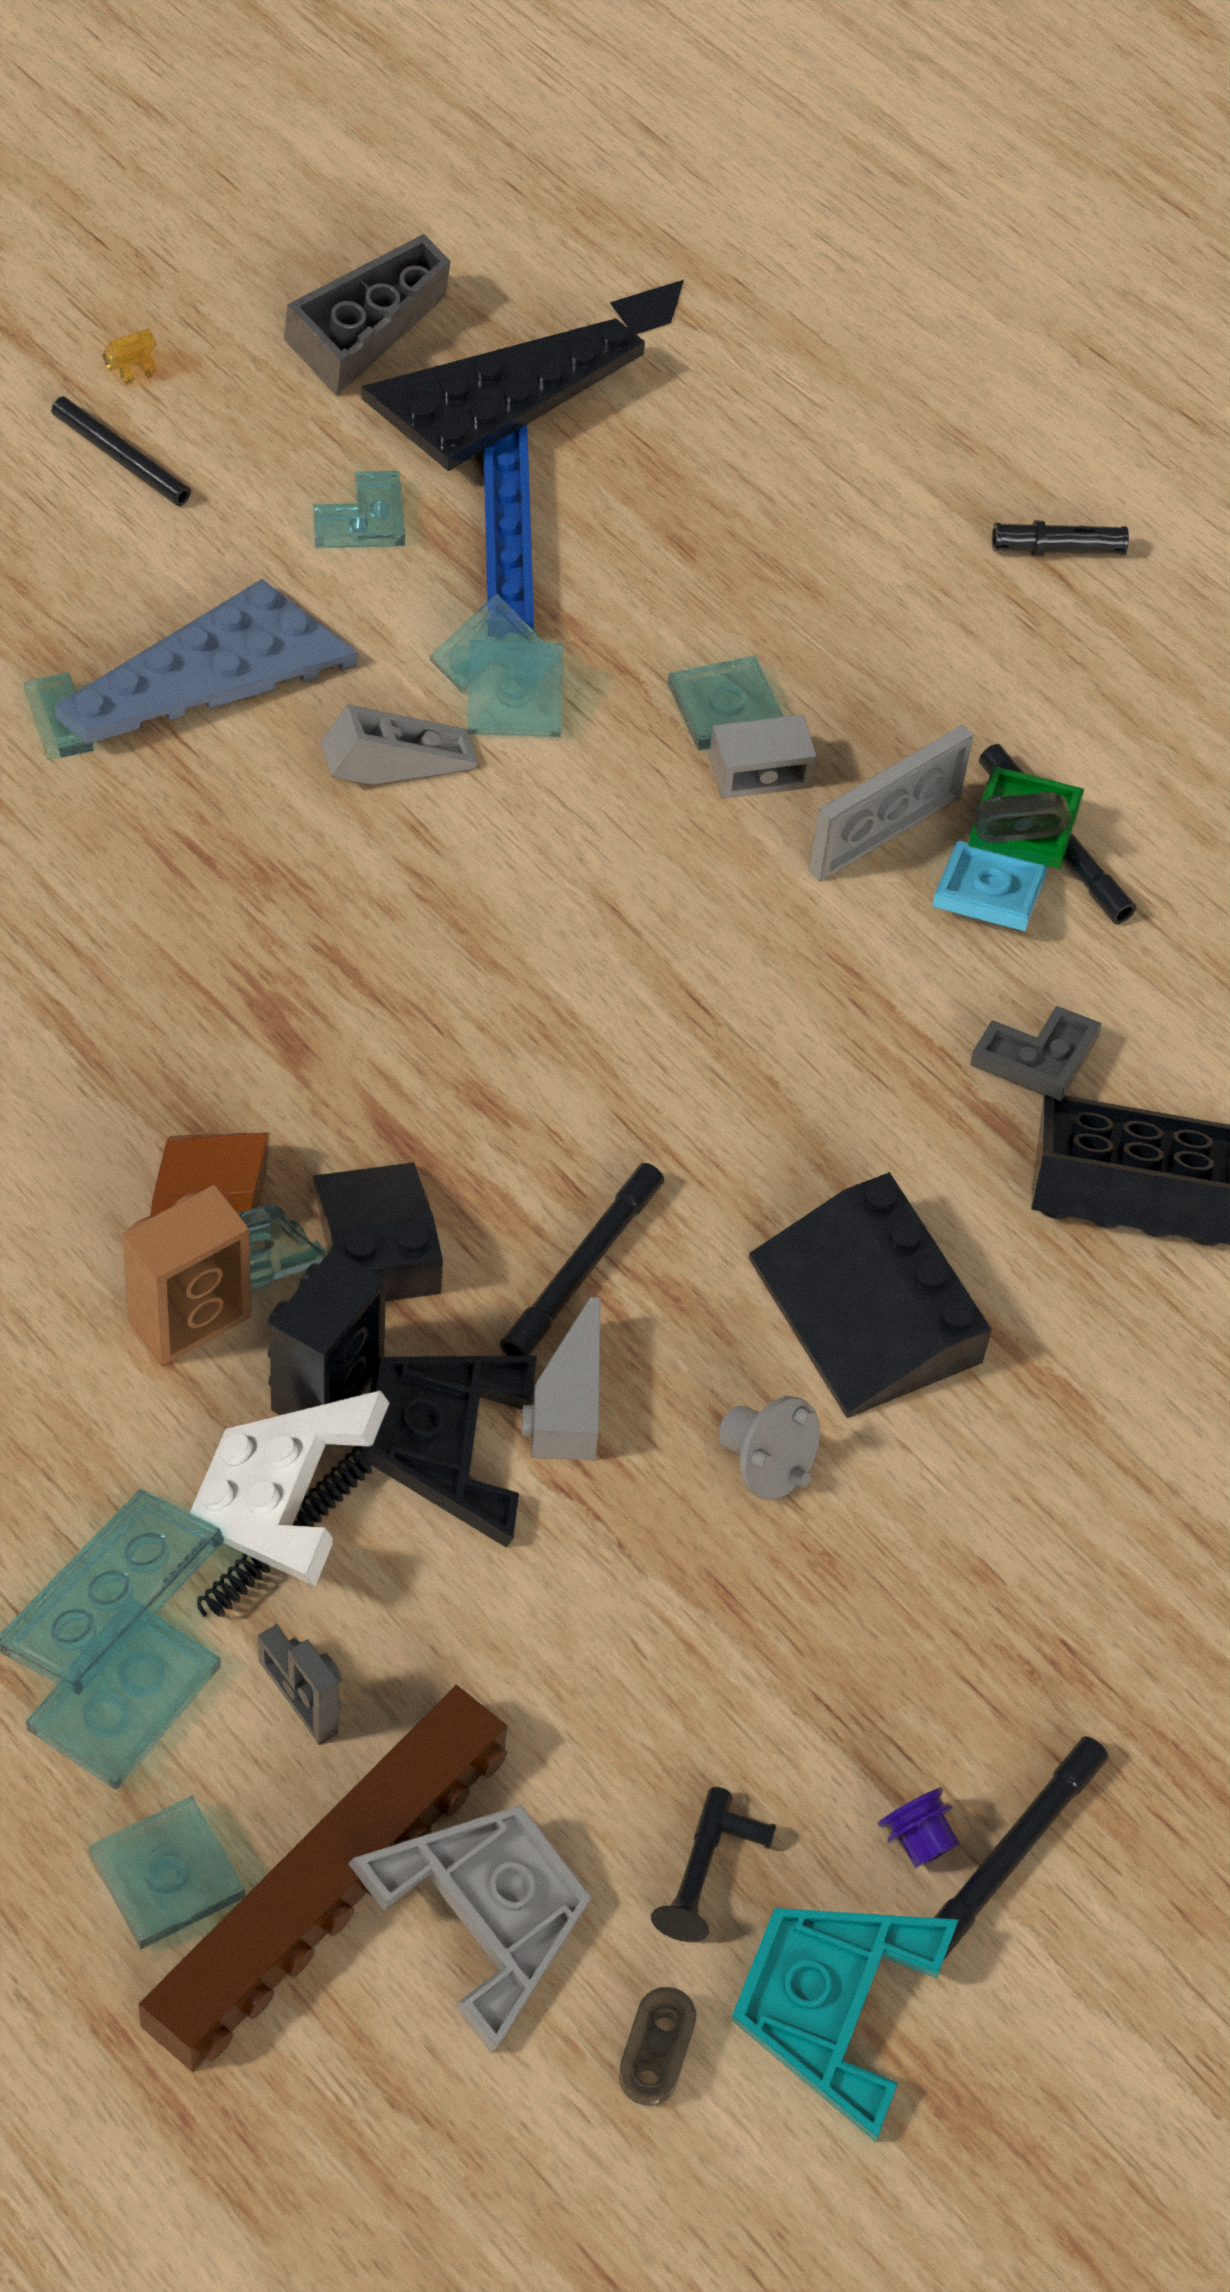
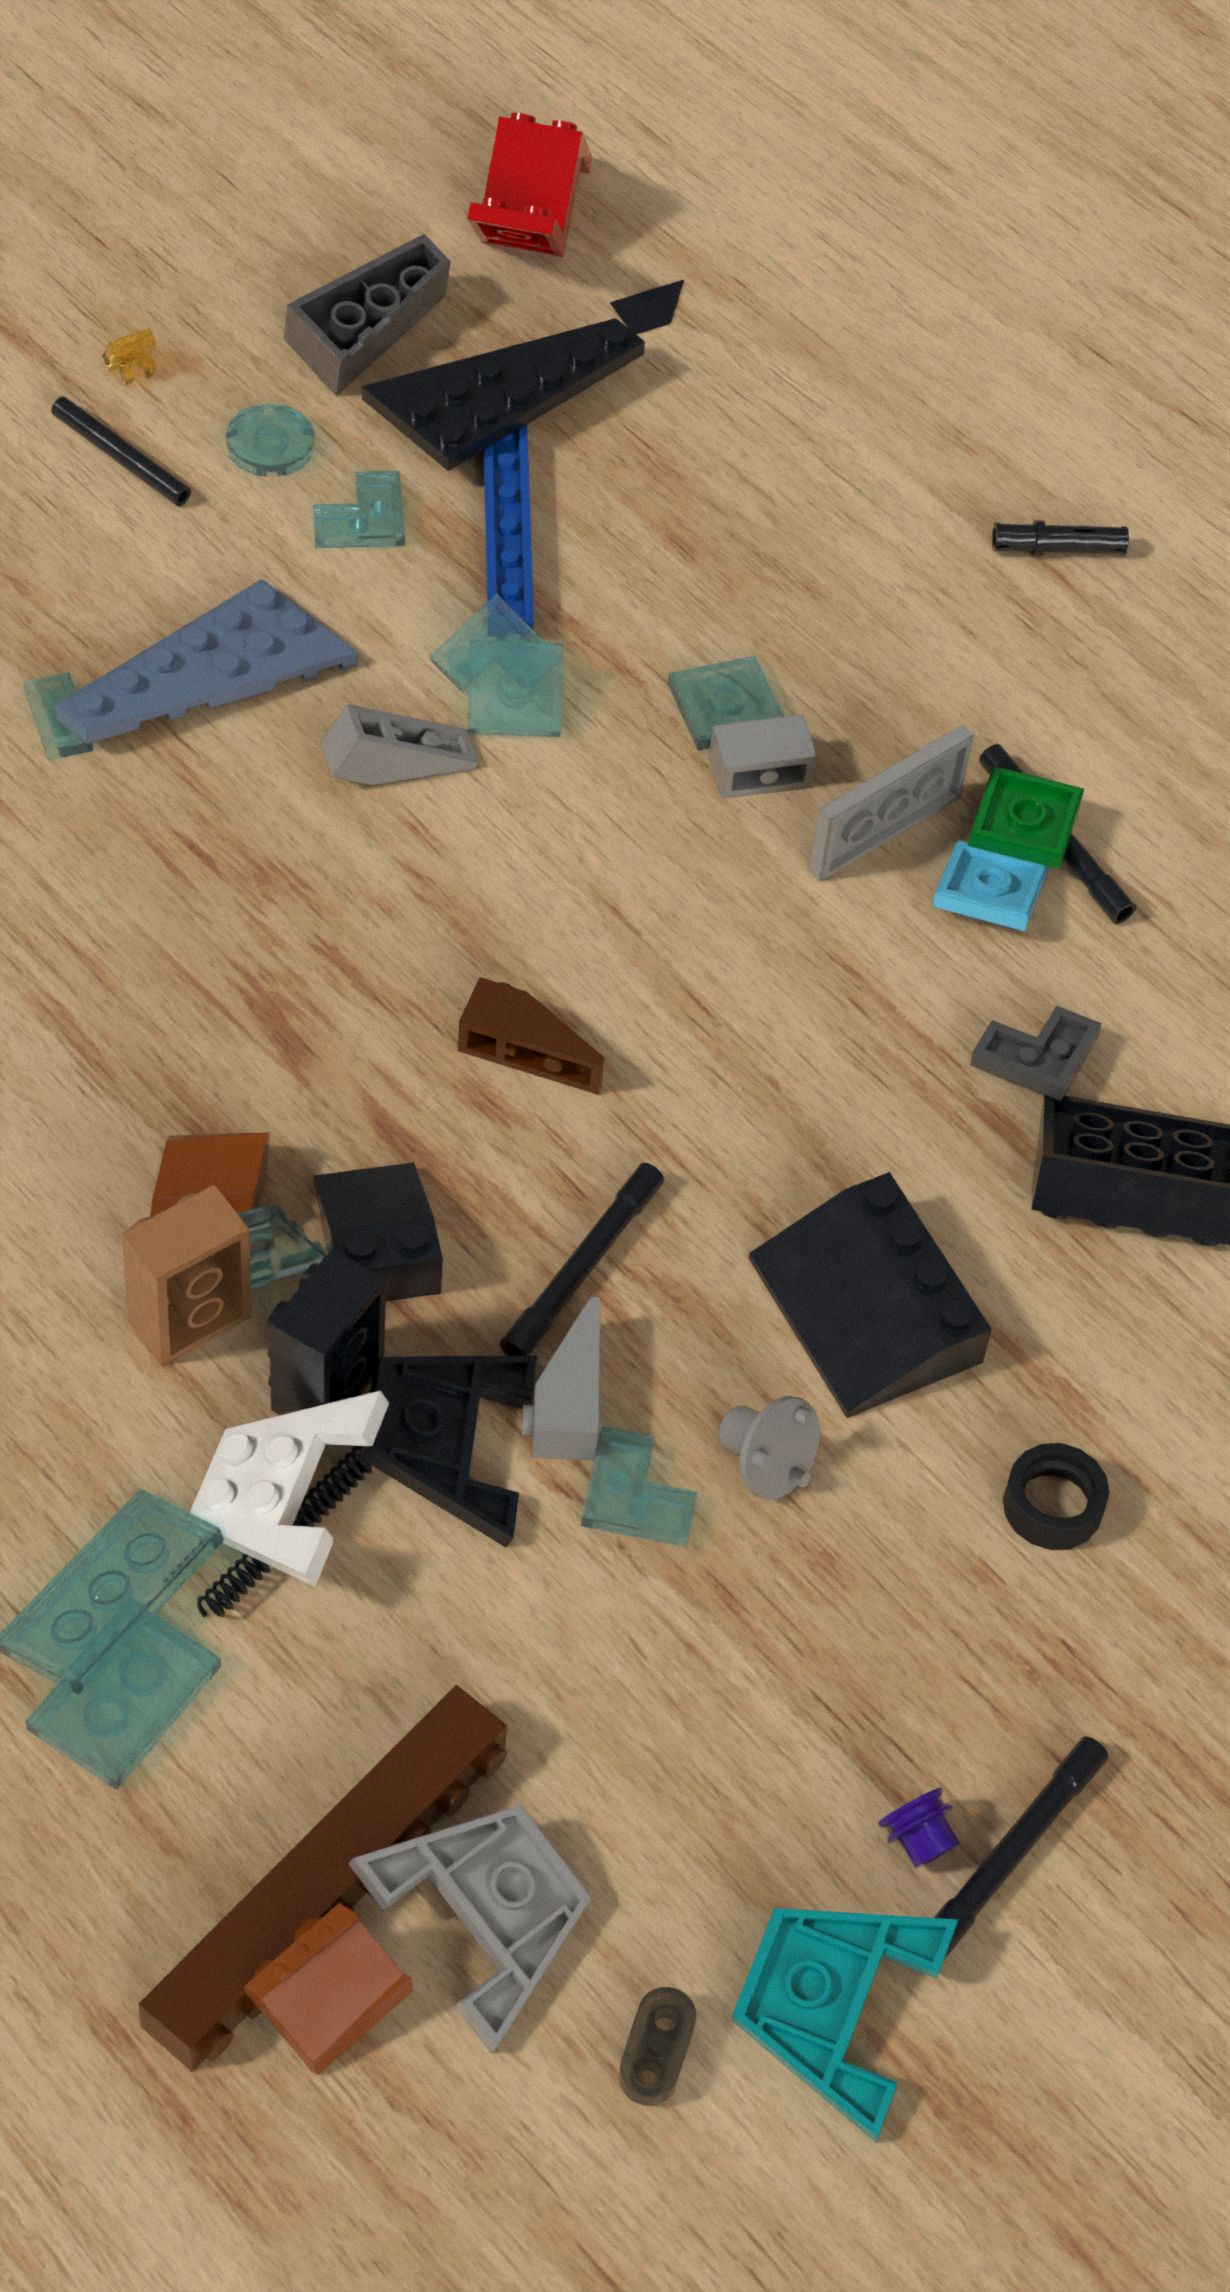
(166, 1872): clear light blue plate -> none
(270, 439): none -> clear light blue tile
(304, 1679): dark grey plate -> none
(328, 1987): none -> dark orange slope
(522, 1034): none -> reddish brown slope
(531, 185): none -> red bracket
(627, 1504): none -> clear light blue tile
(682, 1917): black piece -> none
(1021, 817): clear smoke plate -> none
(1063, 1462): none -> black tyre

